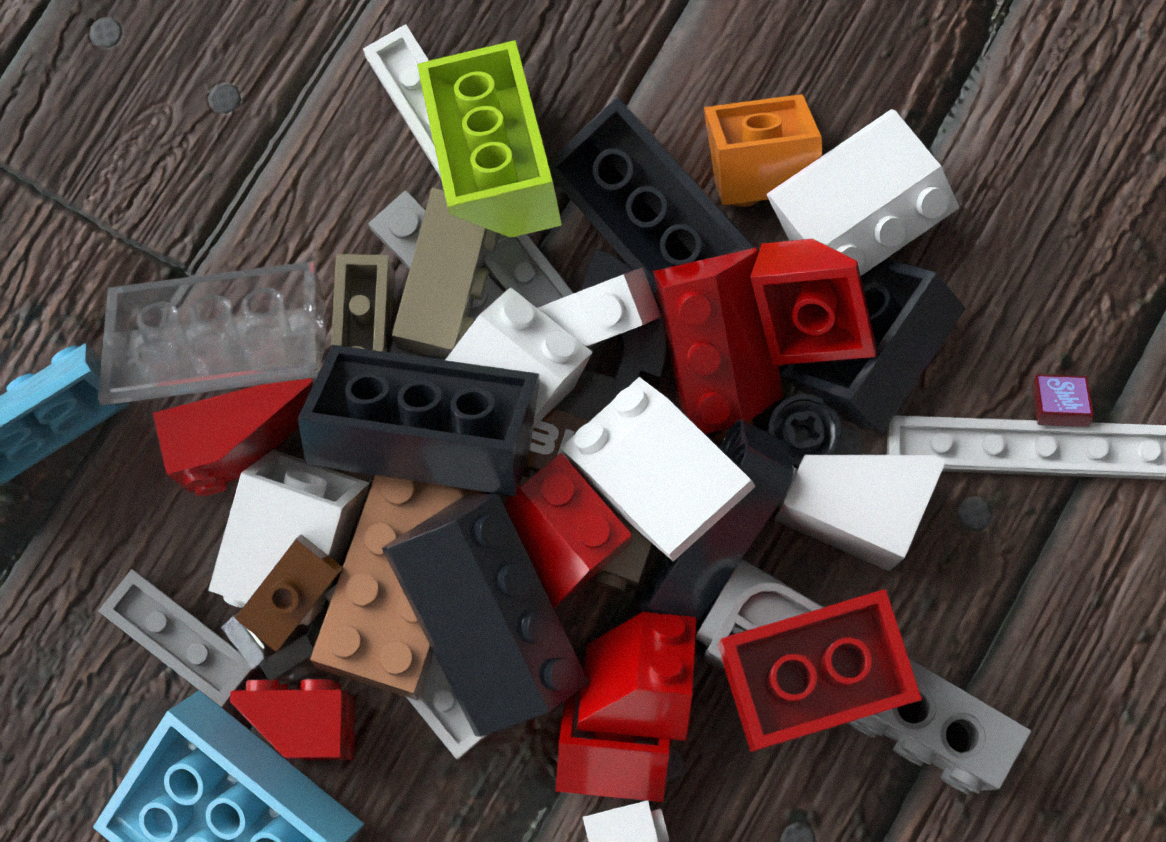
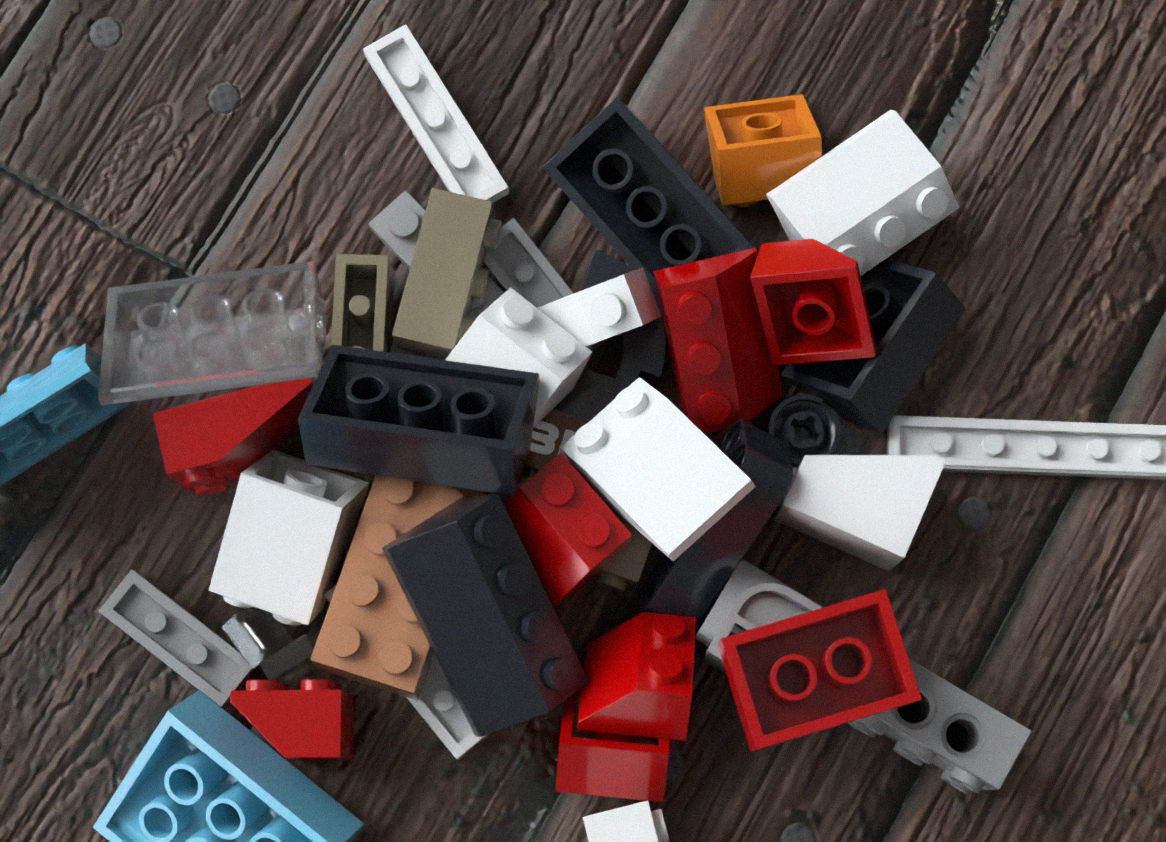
(288, 592): reddish brown plate -> none
(489, 141): lime slope -> none
(1062, 400): tile -> none

